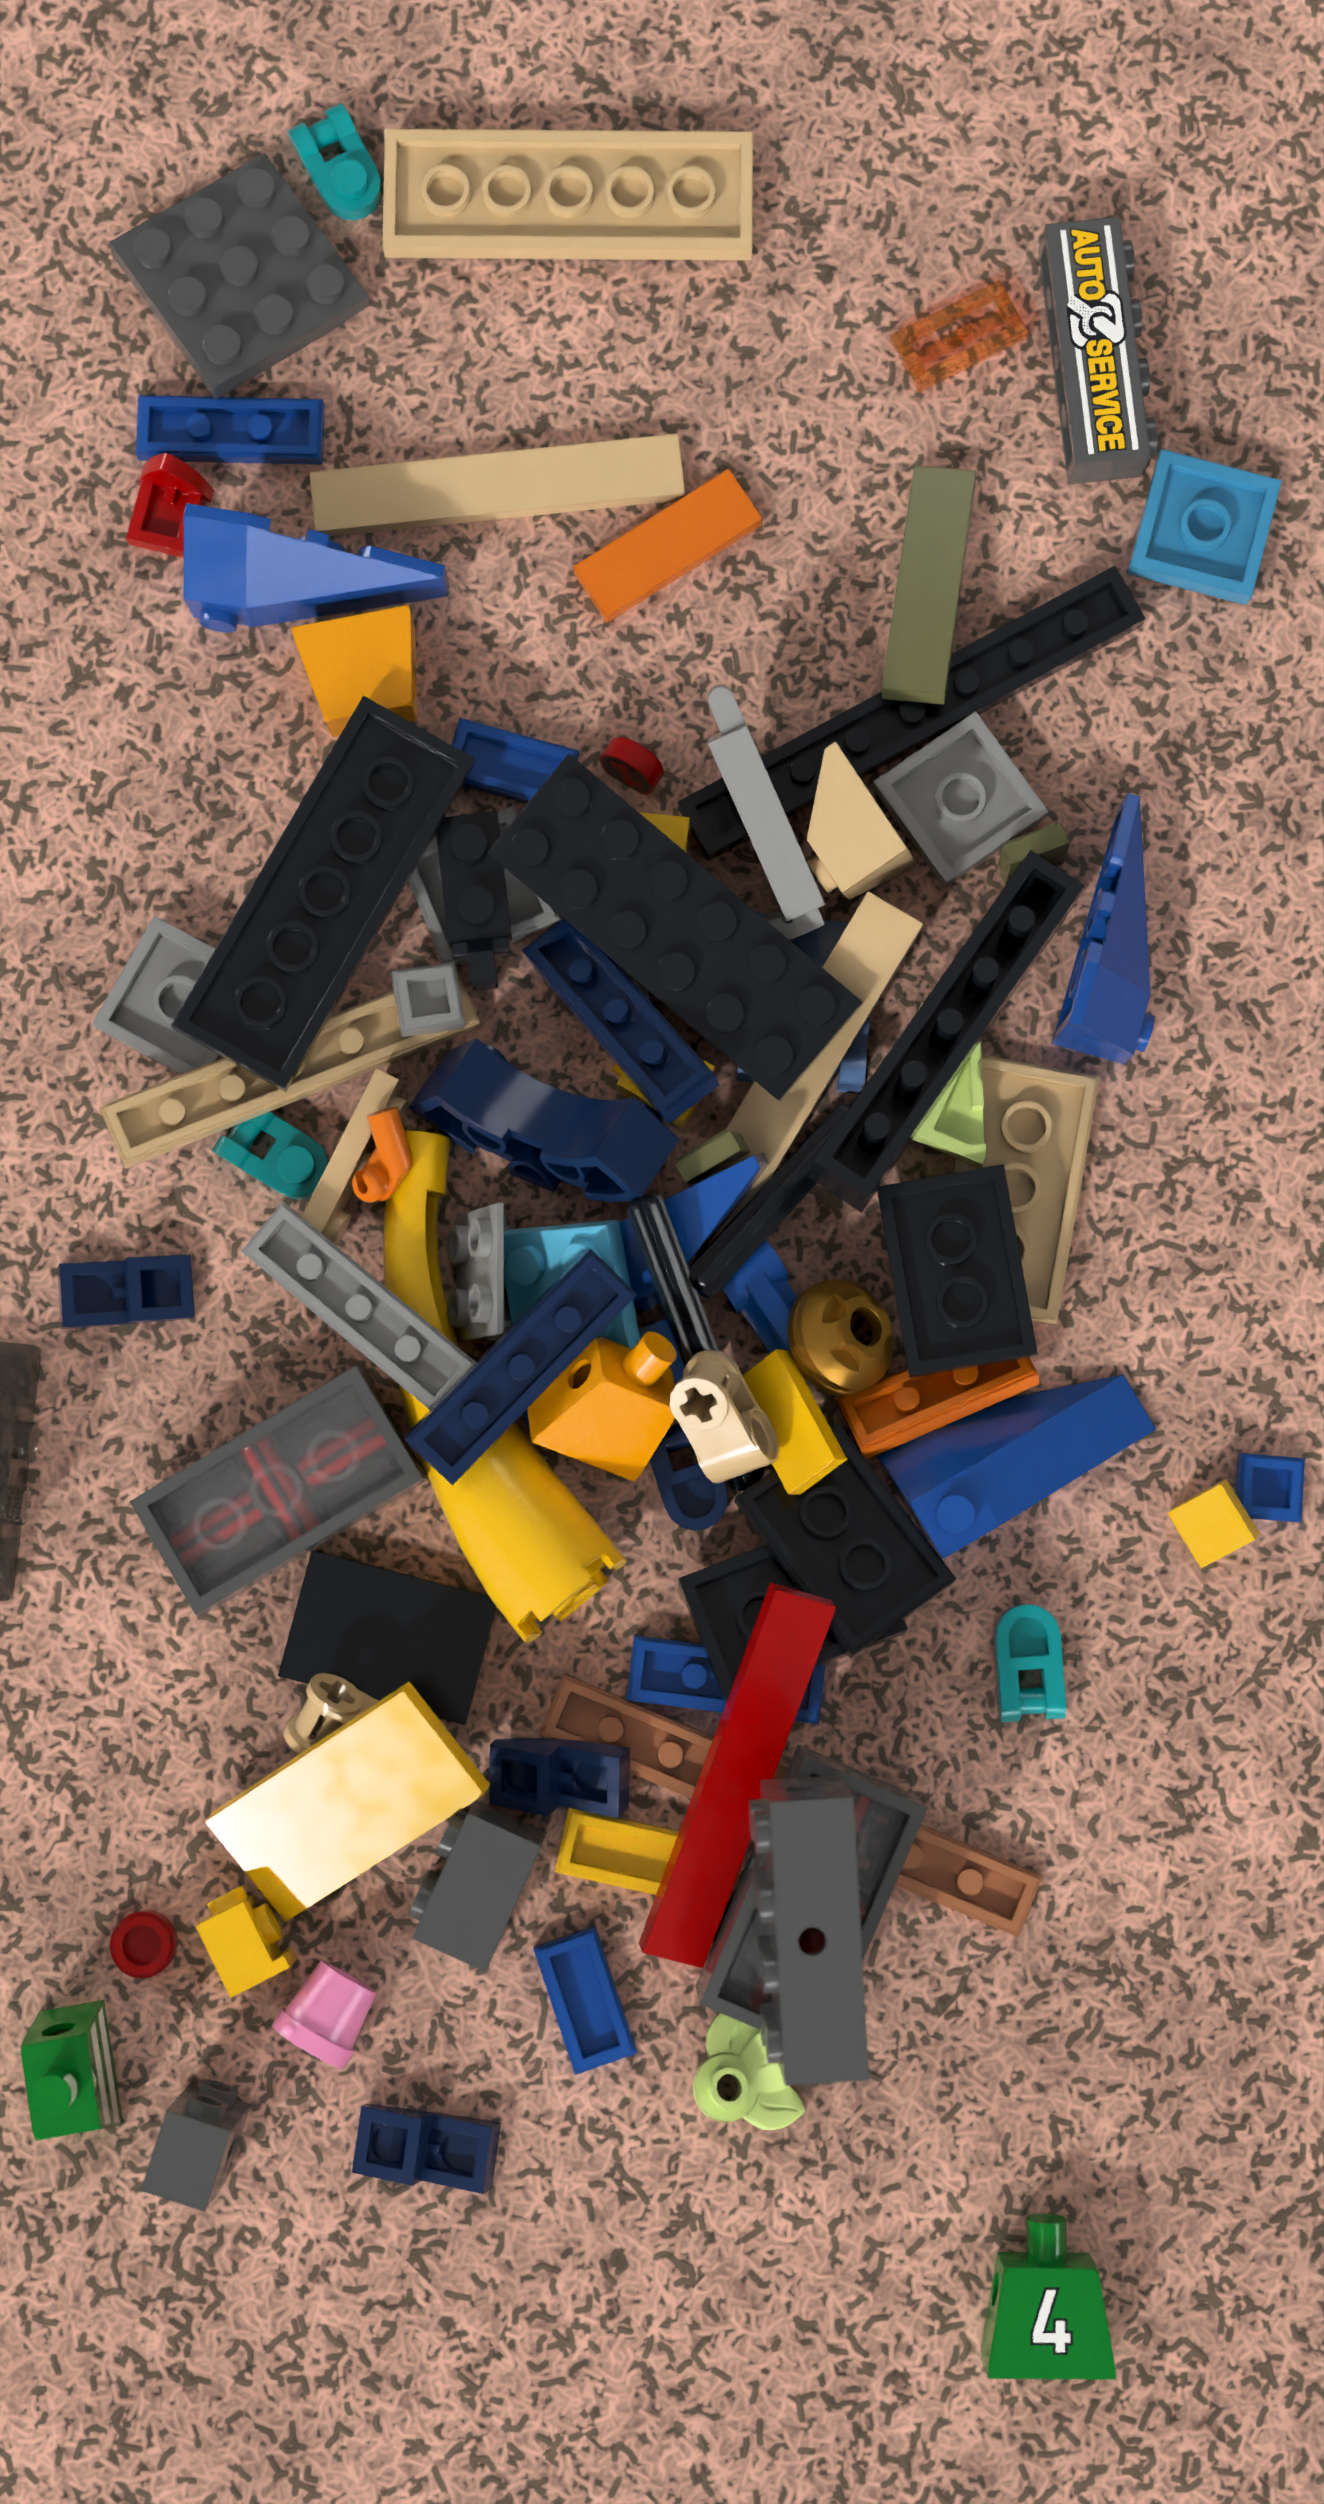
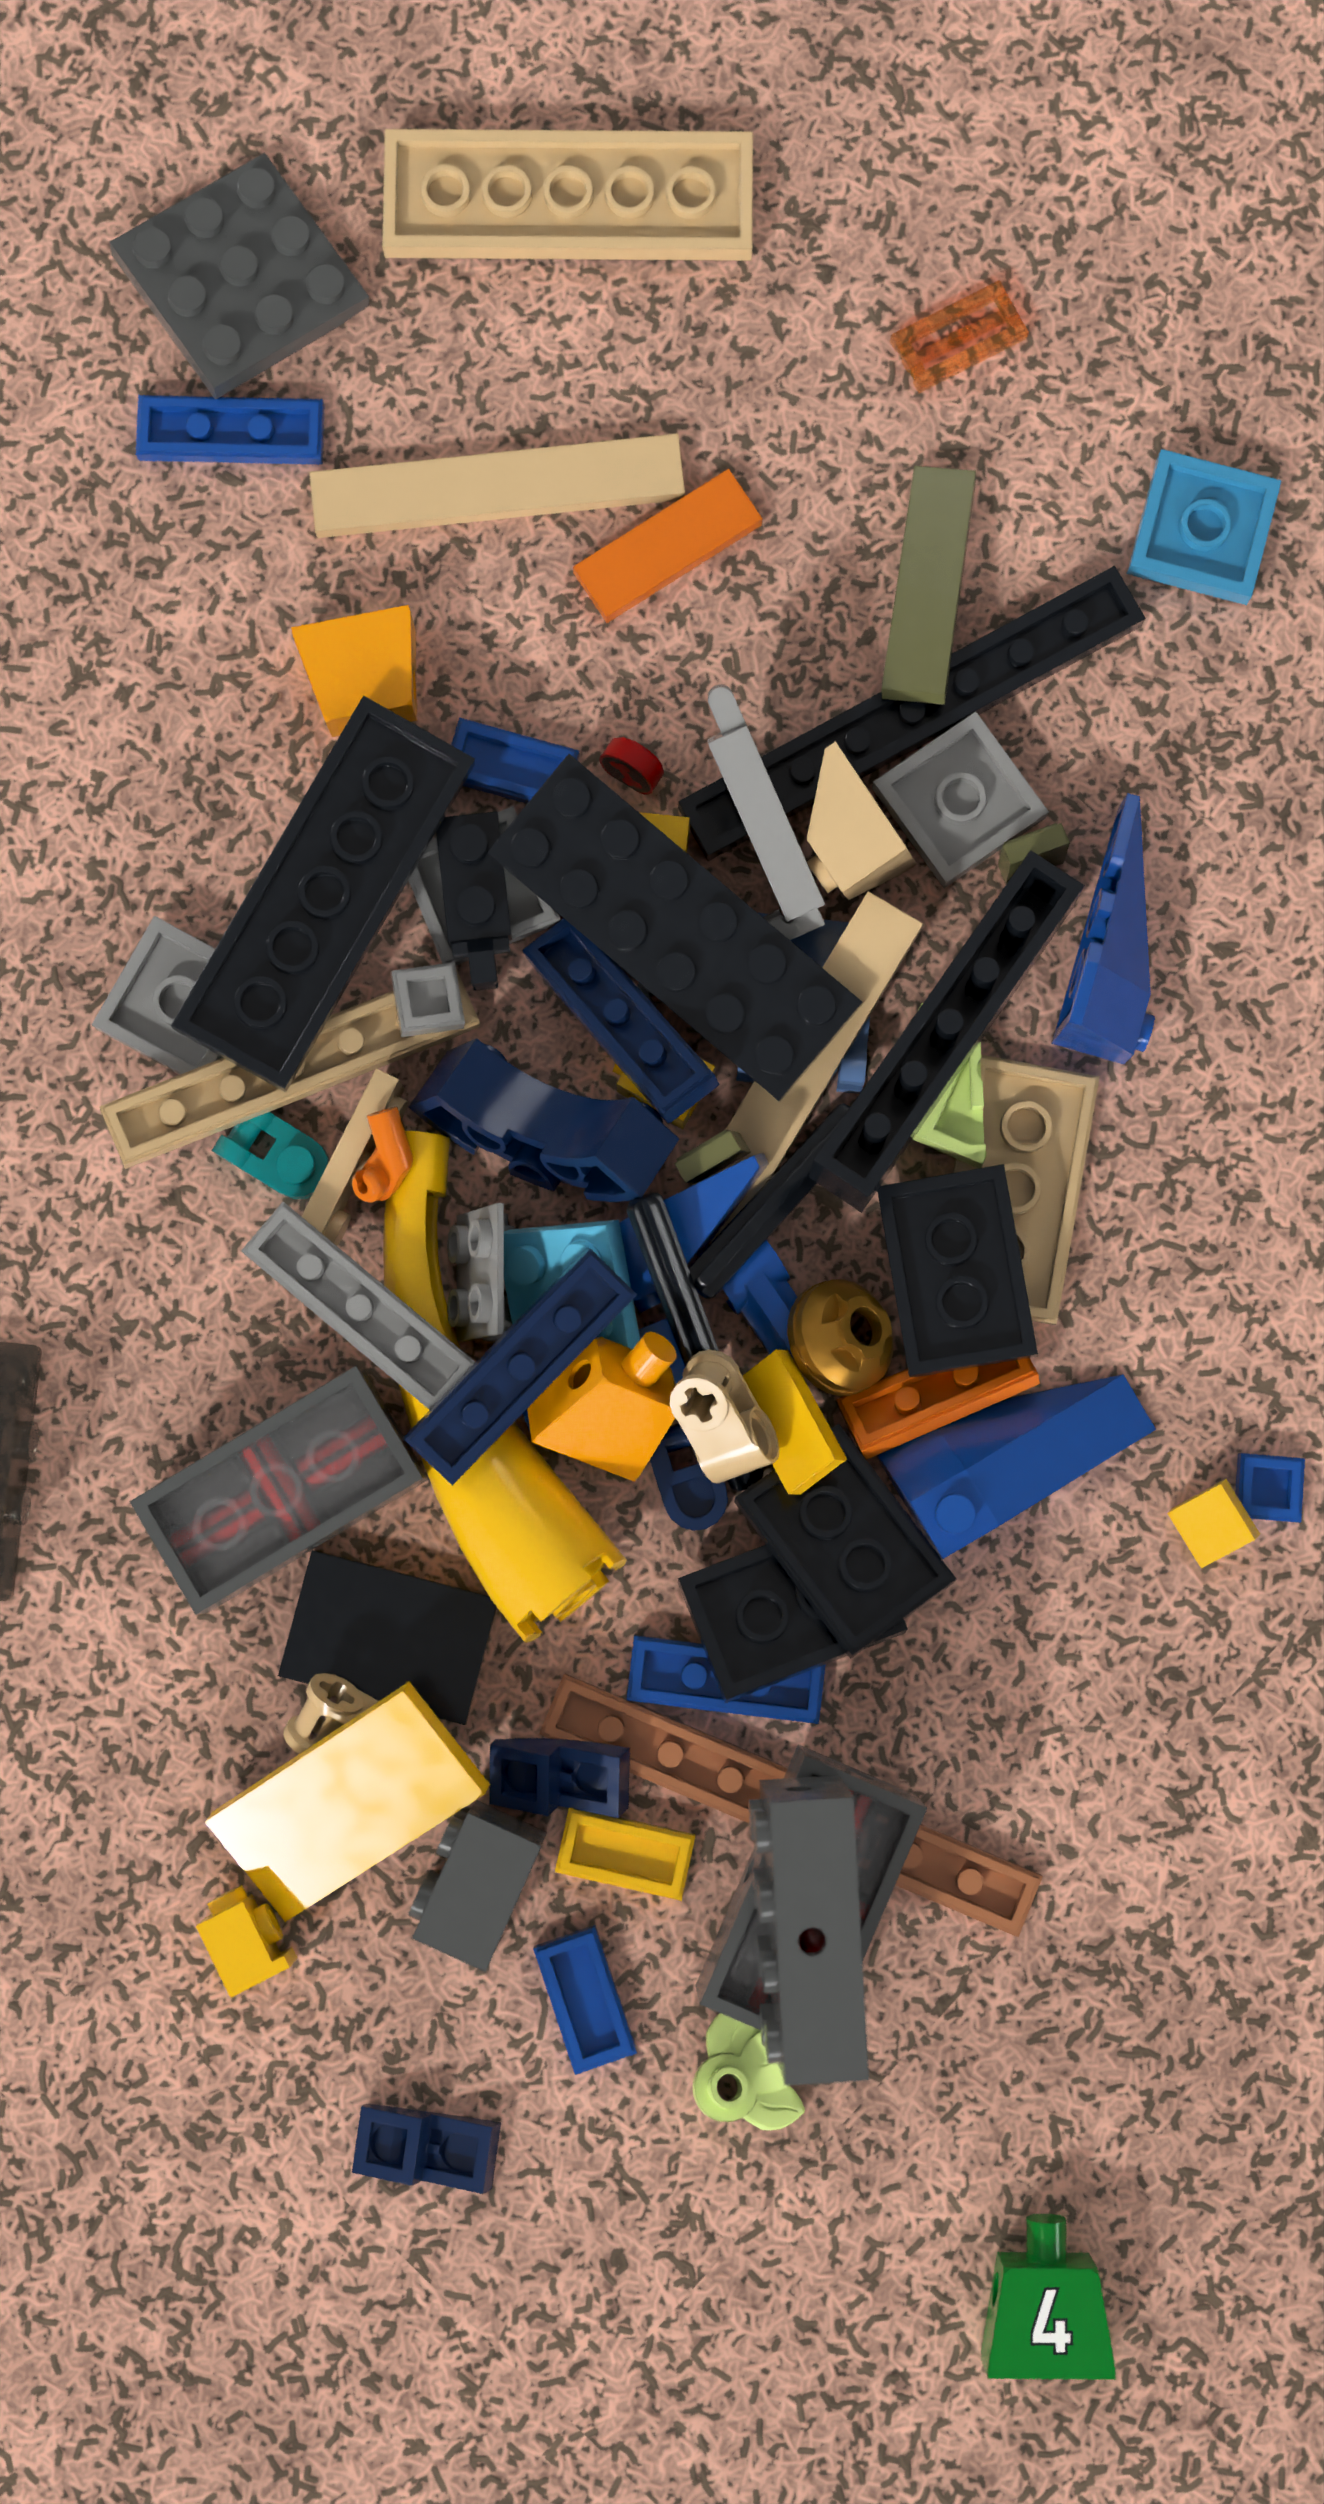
(70, 2073): green torso -> none
(126, 1291): dark blue slope -> none
(143, 1944): red tile -> none
(161, 502): red tile -> none
(196, 2145): dark grey brick -> none
(262, 578): blue wedge -> none
(326, 2014): bright pink piece -> none
(350, 180): teal plate -> none
(741, 1754): red tile -> none
(1027, 1640): teal plate -> none
(1095, 350): brick -> none

